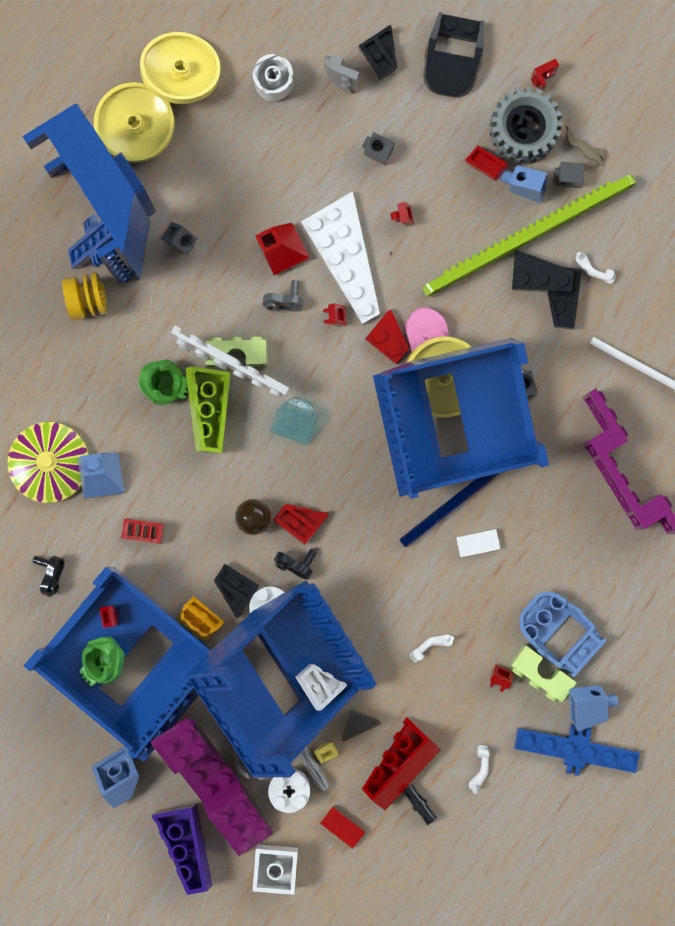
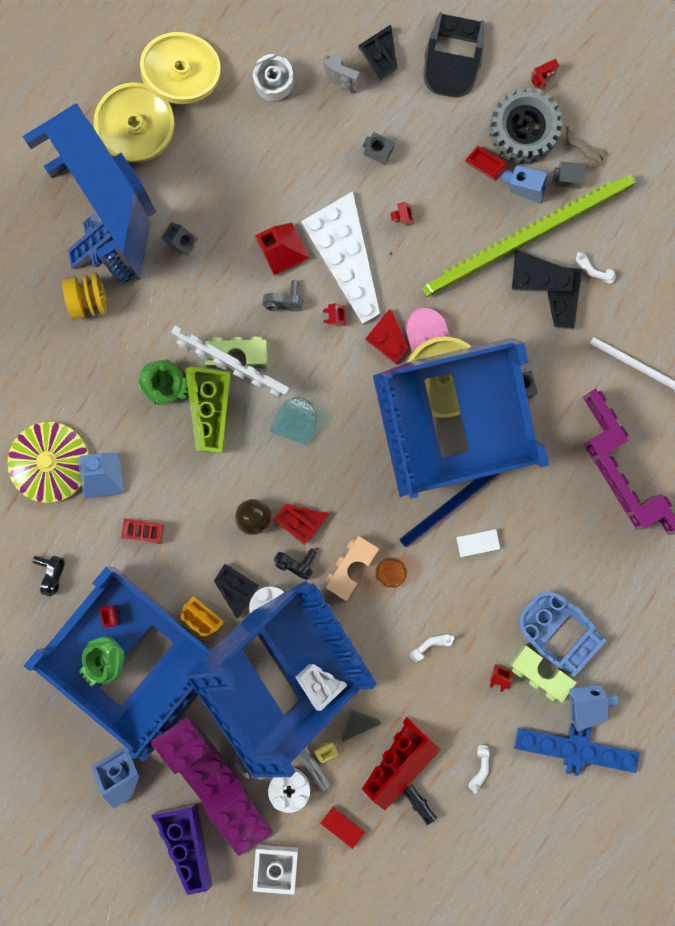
(359, 551): none -> light nougat arch
(391, 572): none -> clear orange hair

